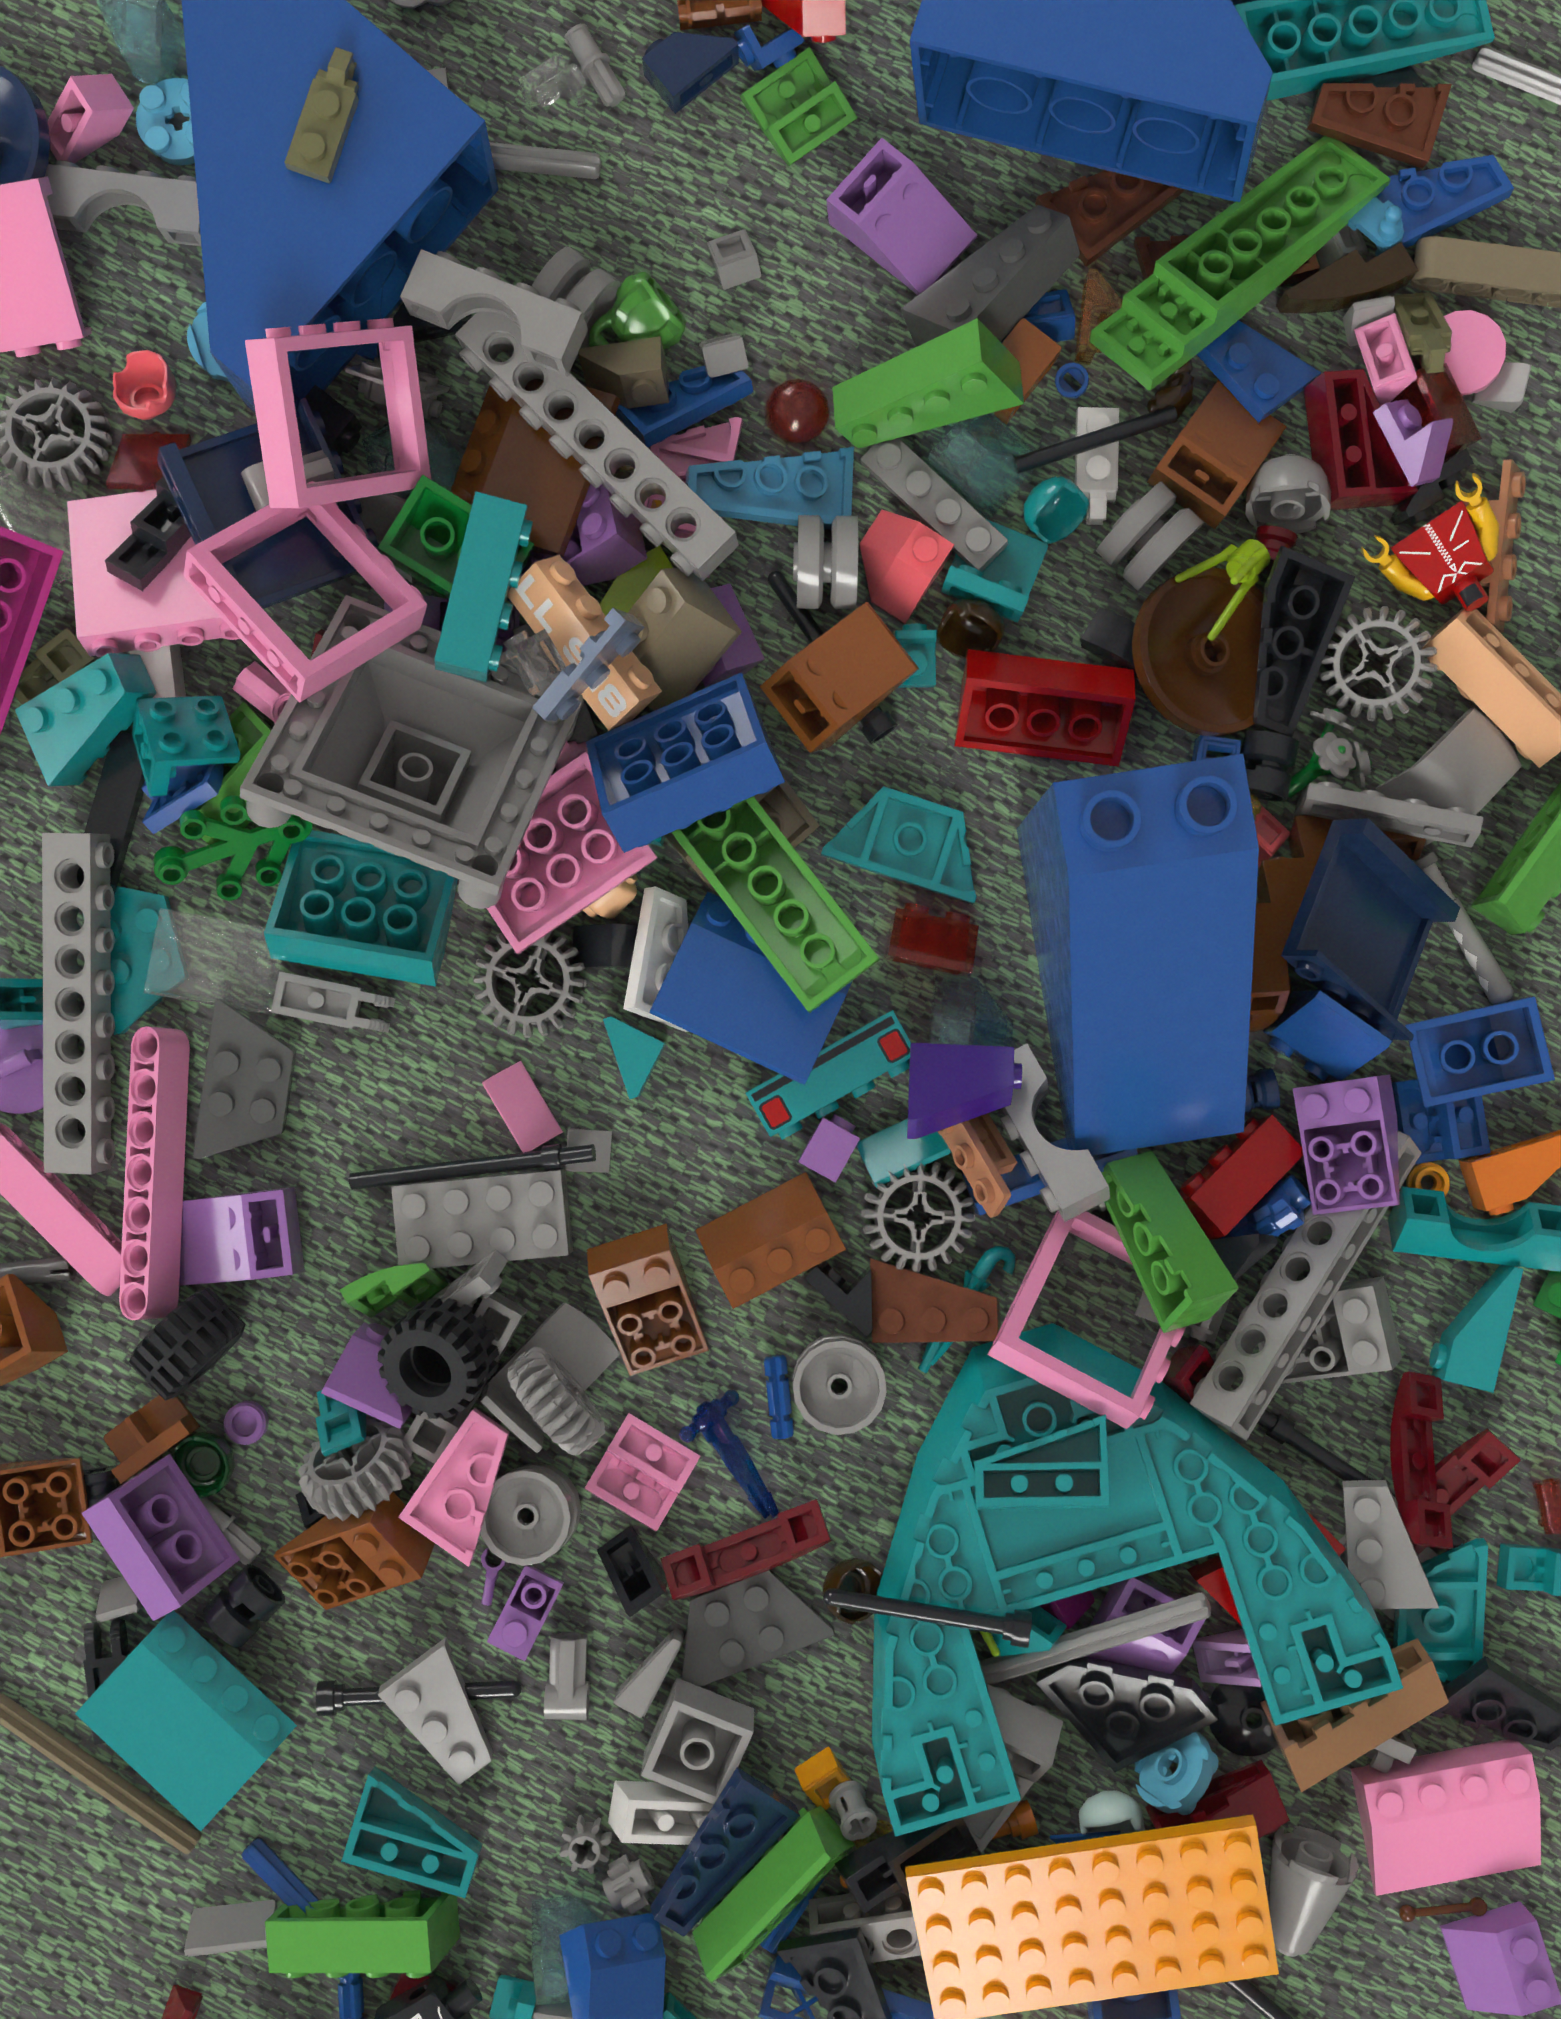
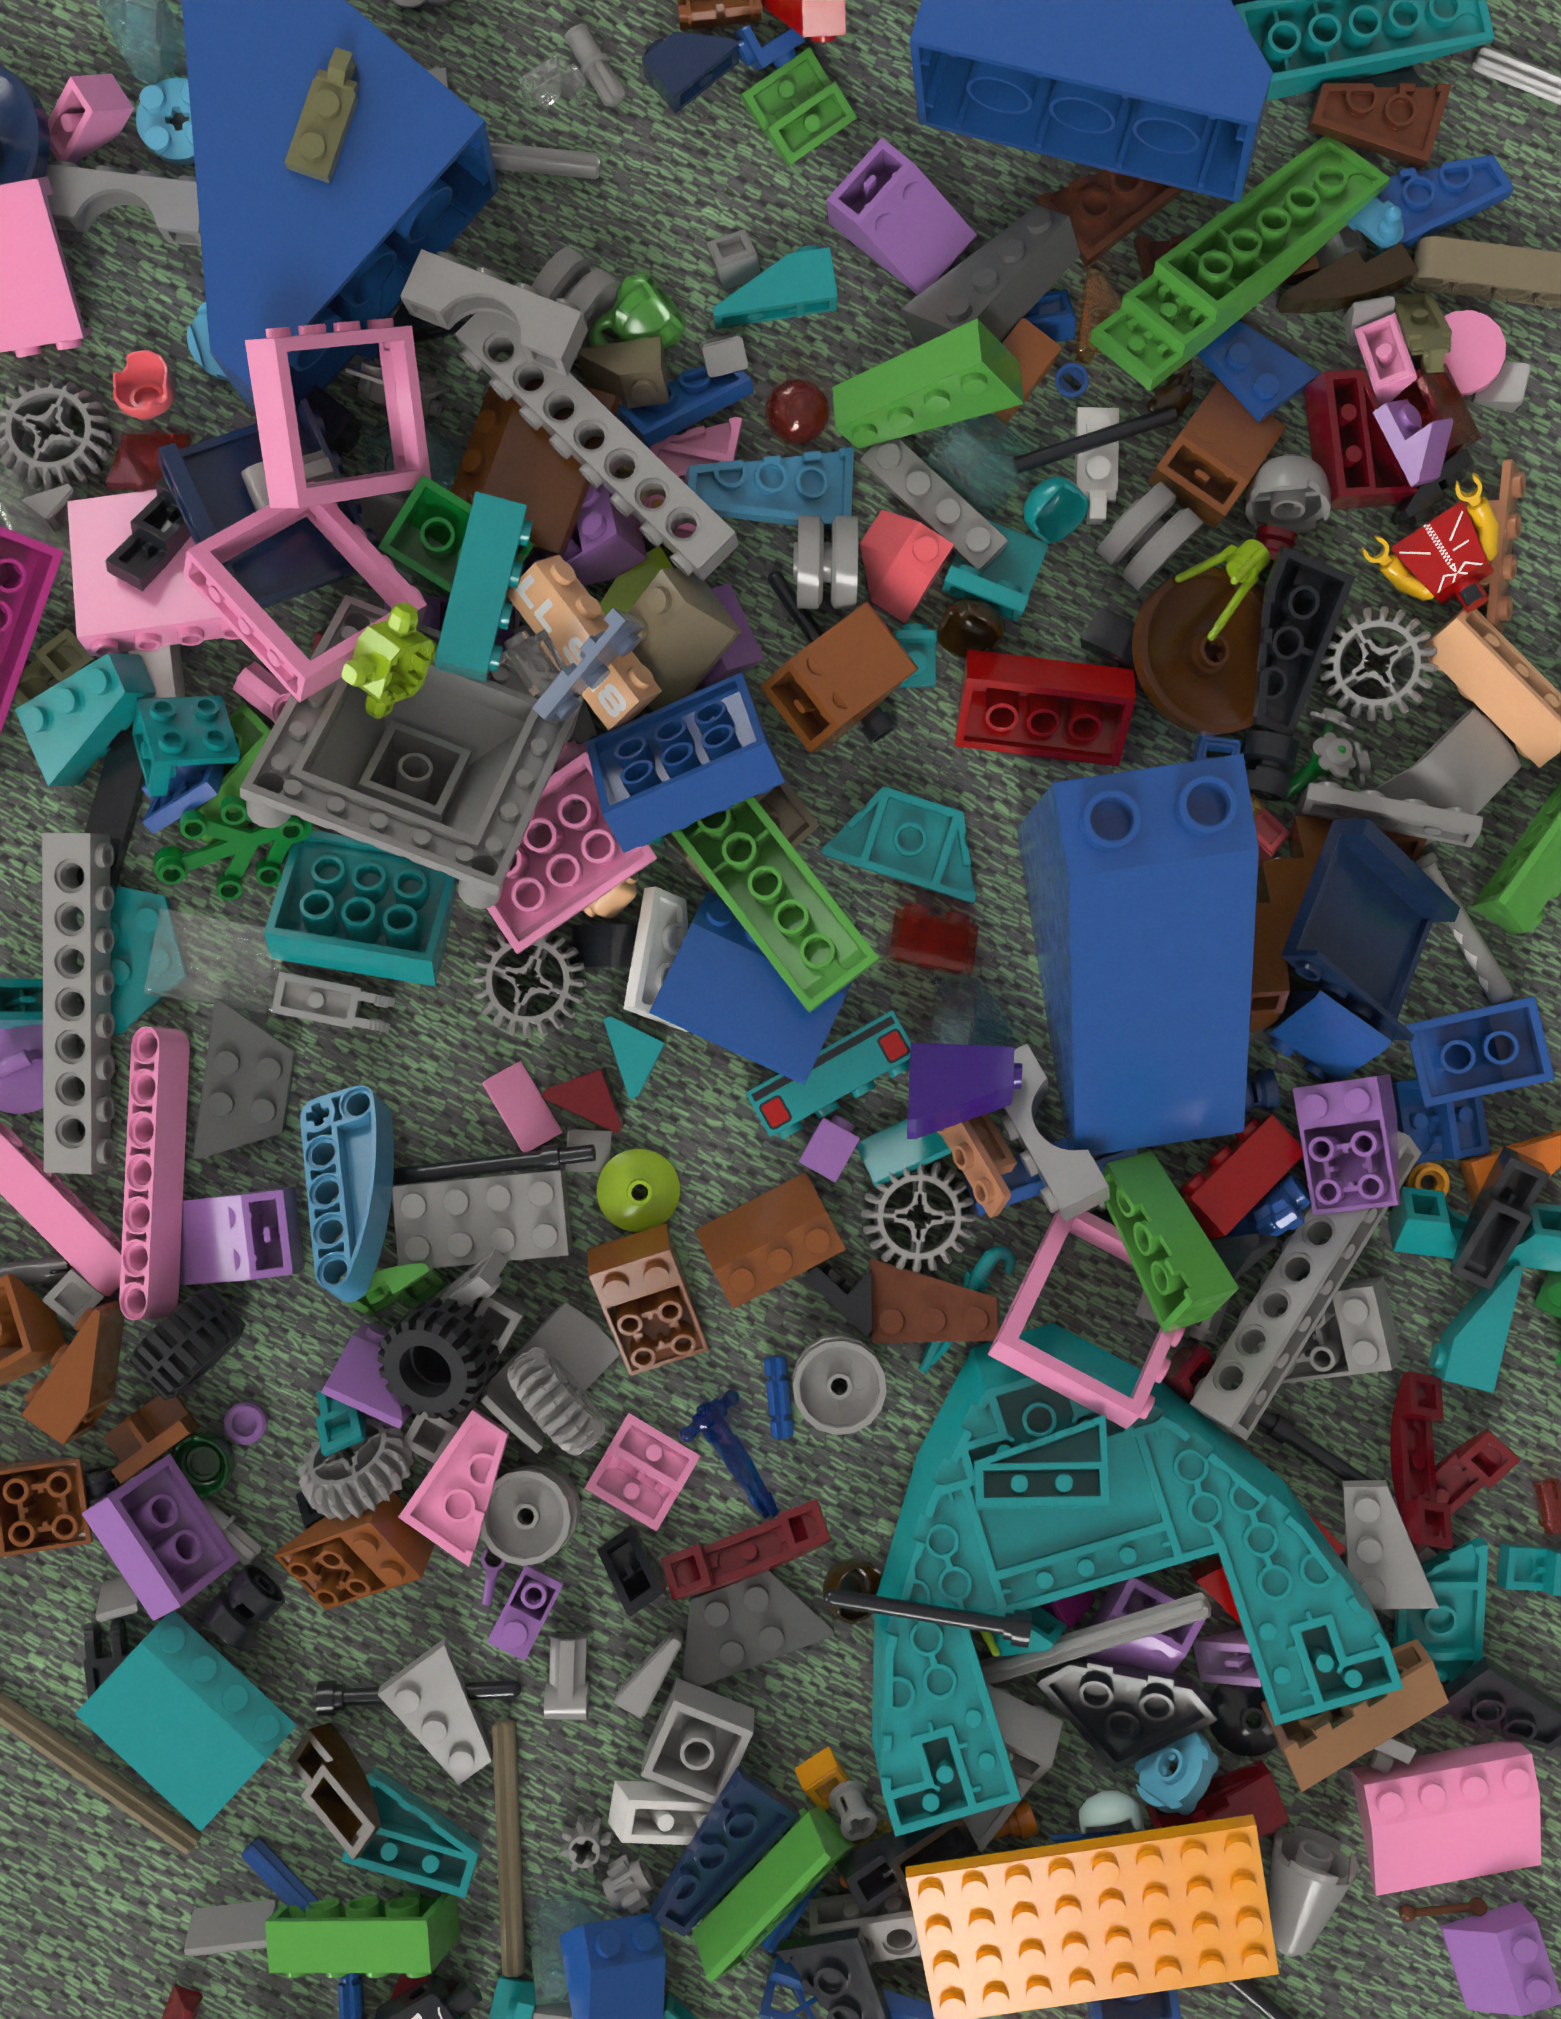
(51, 505): none -> light grey slope
(72, 1297): none -> light grey tile
(81, 1377): none -> dark orange slope
(336, 1788): none -> dark brown slope
(359, 1175): none -> dark azure beam
(390, 660): none -> lime piece
(508, 1848): none -> dark tan axle
(590, 1098): none -> dark red slope
(625, 1172): none -> lime dish
(790, 288): none -> teal slope
(1498, 1217): none -> black slope

